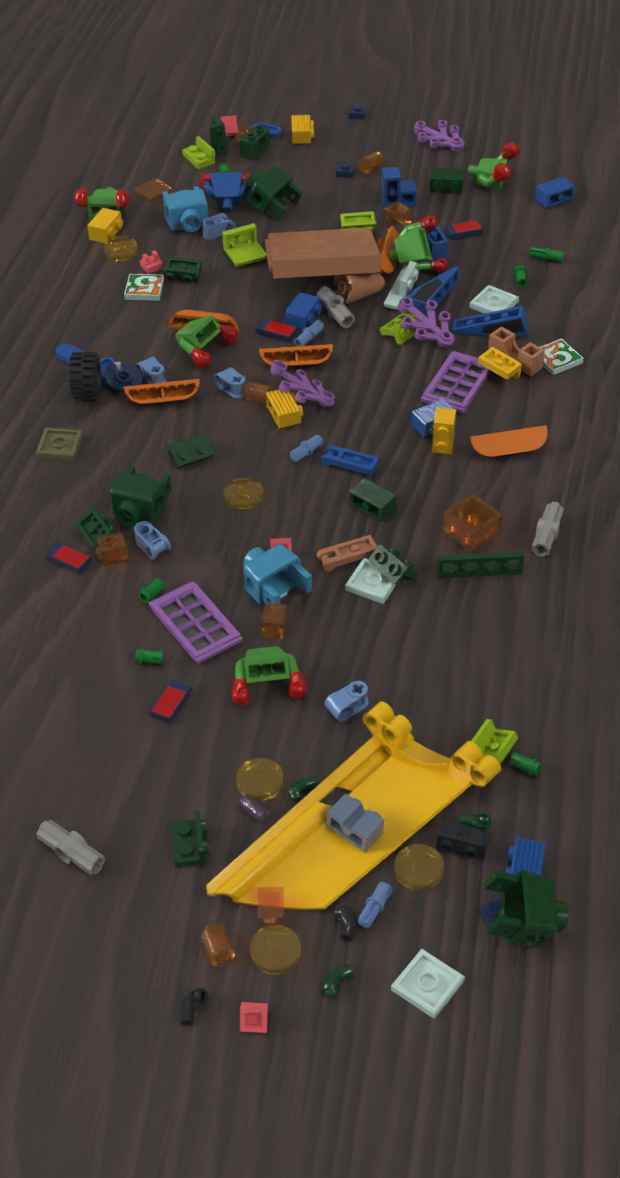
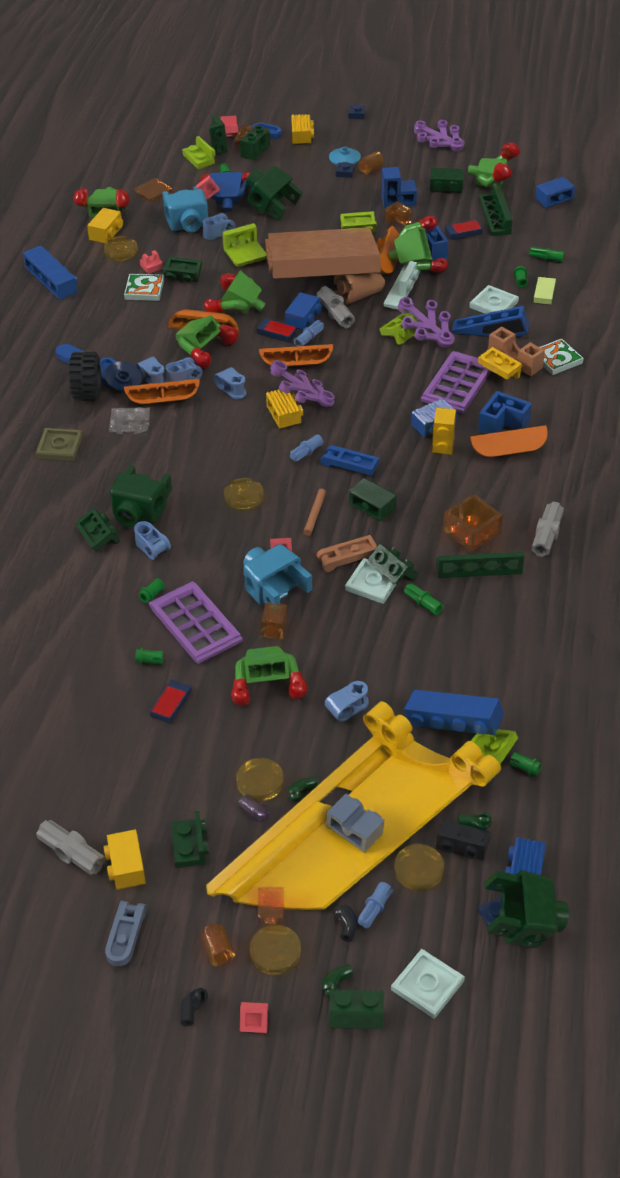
(50, 272): none -> blue brick
(68, 557): tile -> none
(111, 549): clear orange brick -> none
(124, 933): none -> sand blue plate
(125, 859): none -> yellow brick
(129, 420): none -> clear plate
(182, 370): none -> medium blue piece
(191, 450): dark green bracket -> none
(208, 186): none -> coral tile
(240, 295): none -> bright green torso
(256, 391): clear orange brick -> none
(314, 512): none -> nougat bar
(344, 155): none -> dark azure dish
(356, 1009): none -> dark green brick
(423, 599): none -> green axle
(434, 289): blue slope -> none
(454, 712): none -> blue brick
(500, 211): none -> dark green fence
(504, 411): none -> blue brick
(544, 290): none -> yellowish green tile

